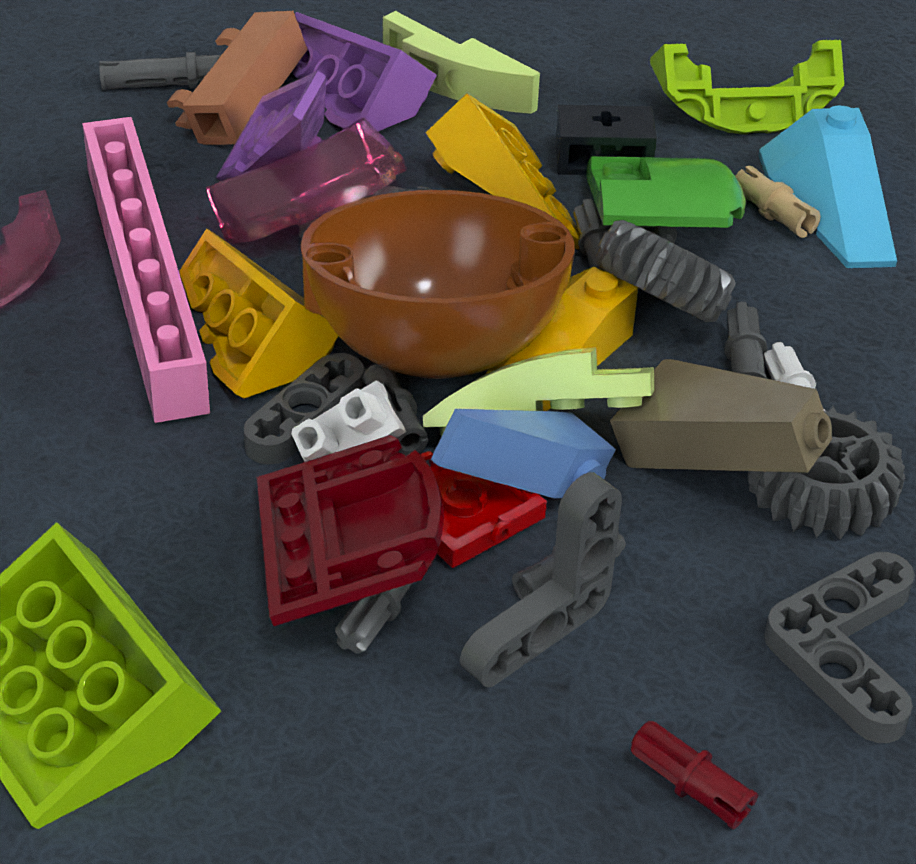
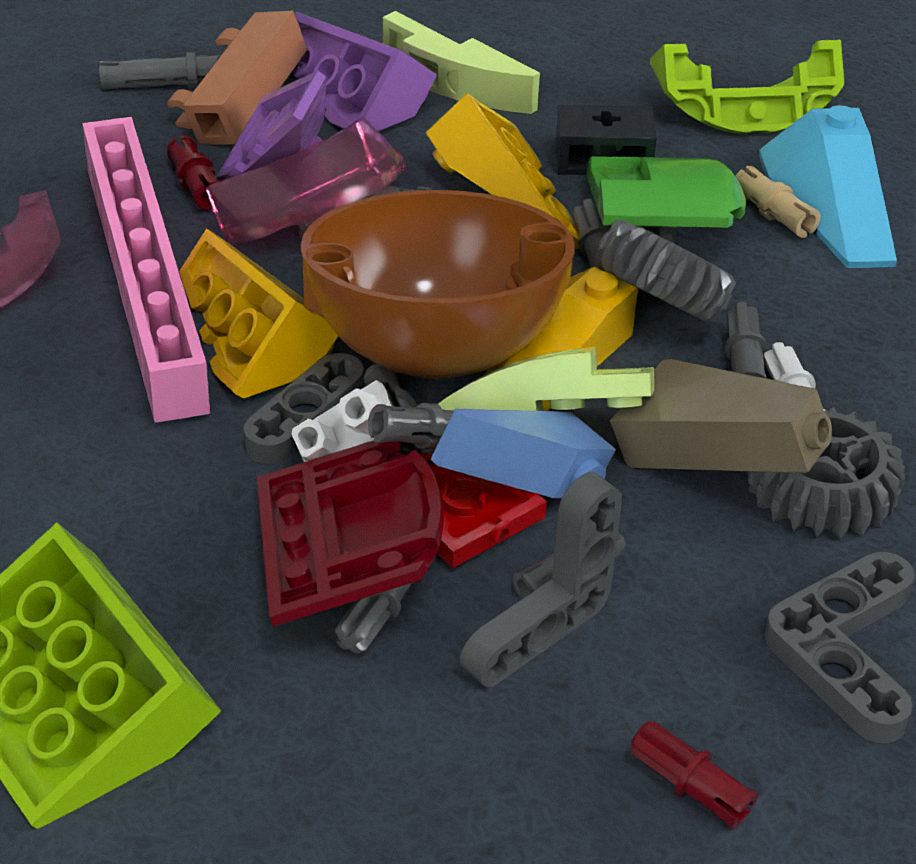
(192, 169): none -> dark red pin
(415, 425): none -> dark grey pin

